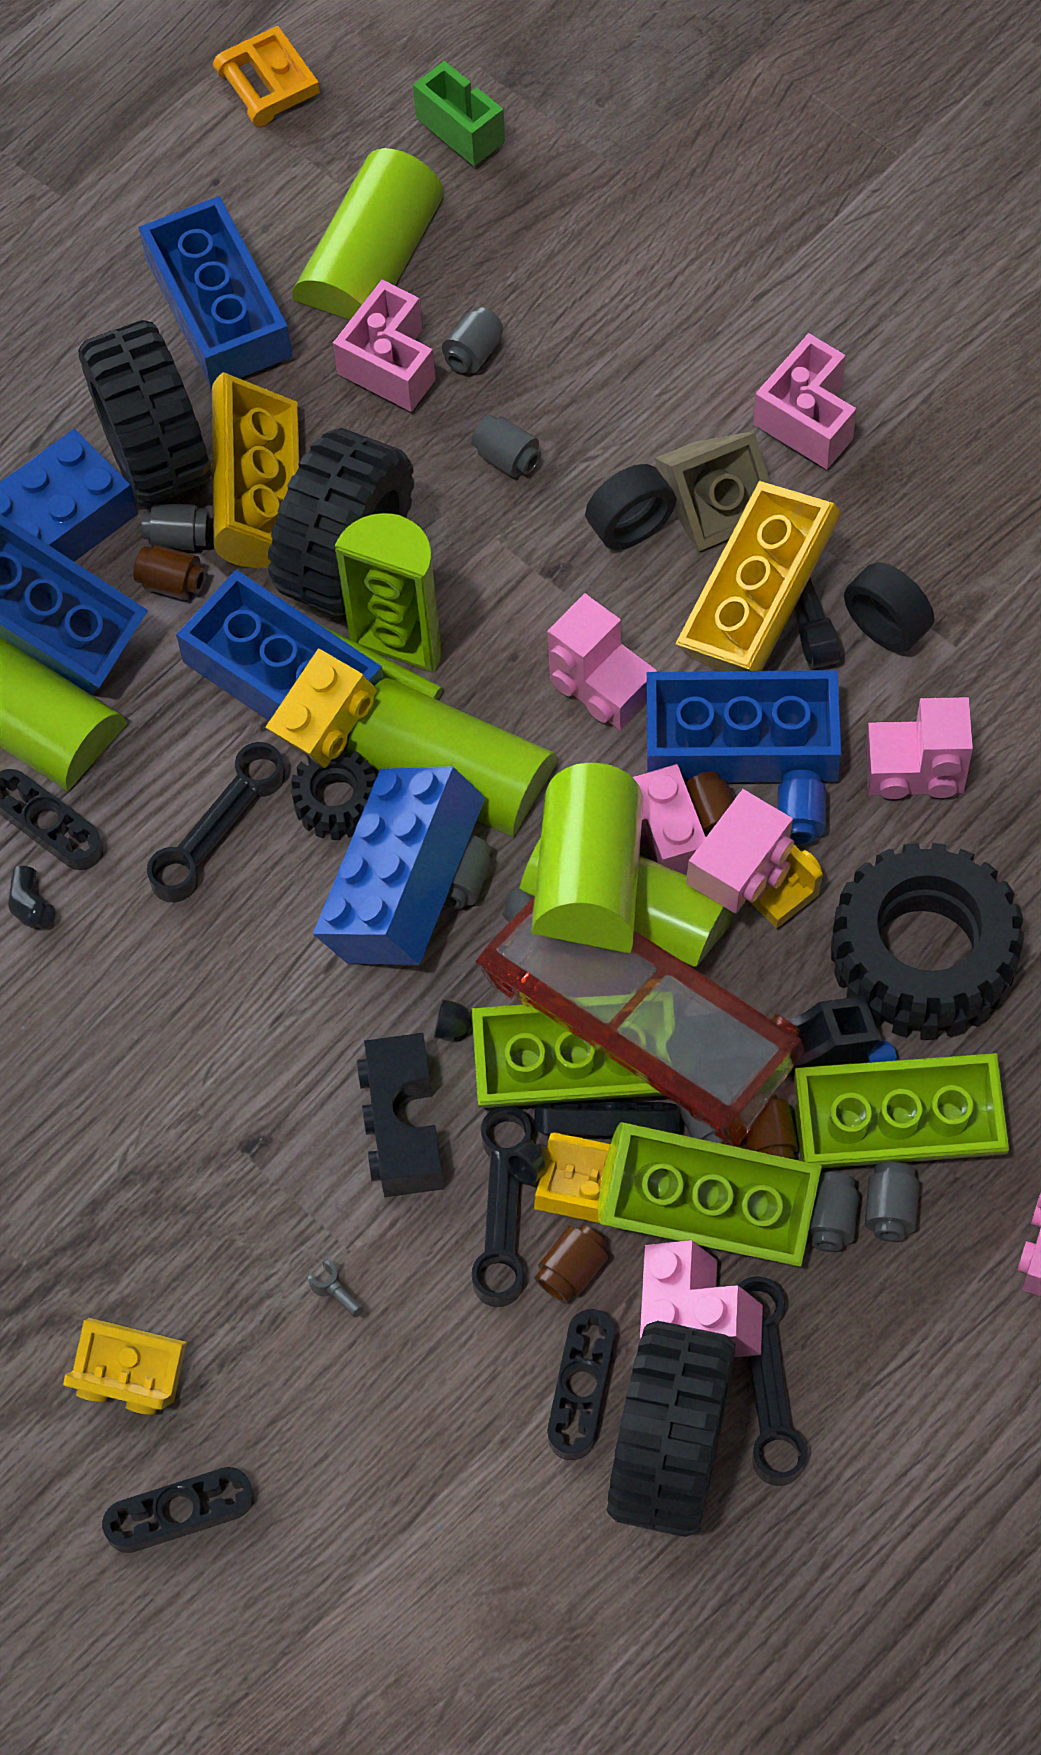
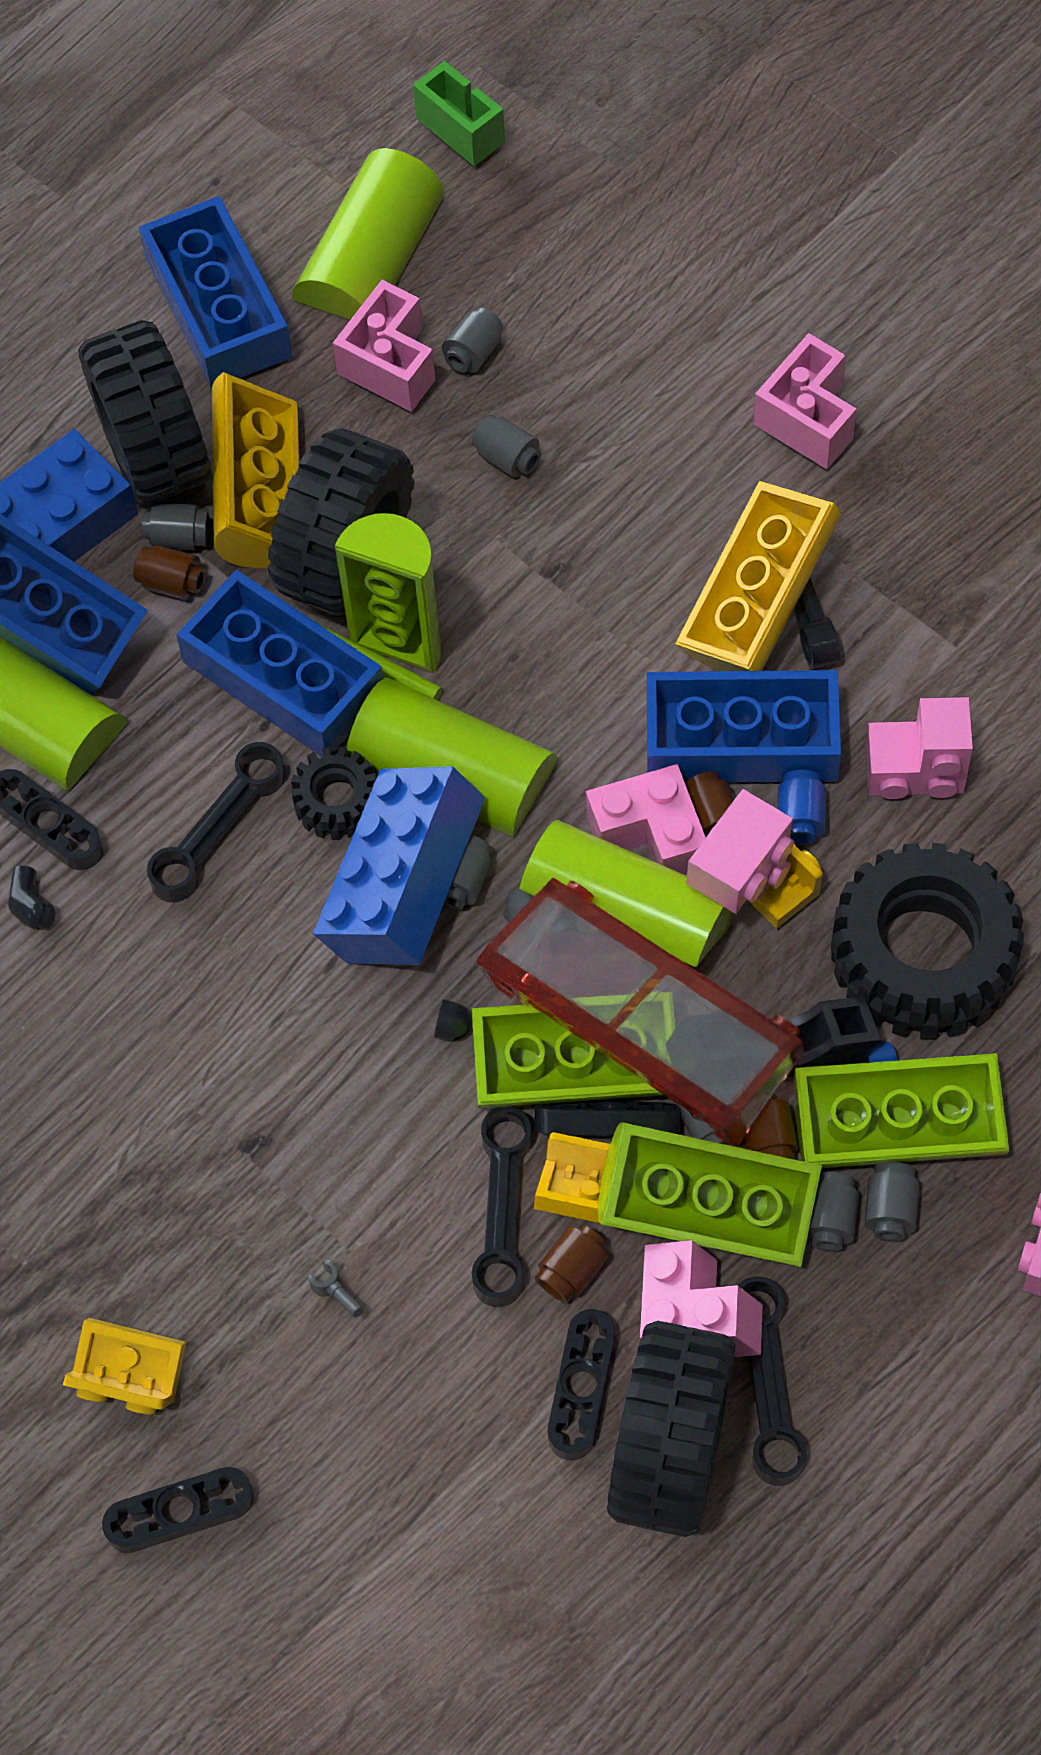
(278, 68): light orange plate -> none
(323, 708): yellow bracket -> none
(405, 1155): black arch -> none
(527, 1161): black hinge -> none
(589, 857): lime brick -> none
(594, 665): bright pink brick -> none
(630, 506): black tyre -> none
(713, 484): dark tan slope -> none
(889, 607): black tyre -> none

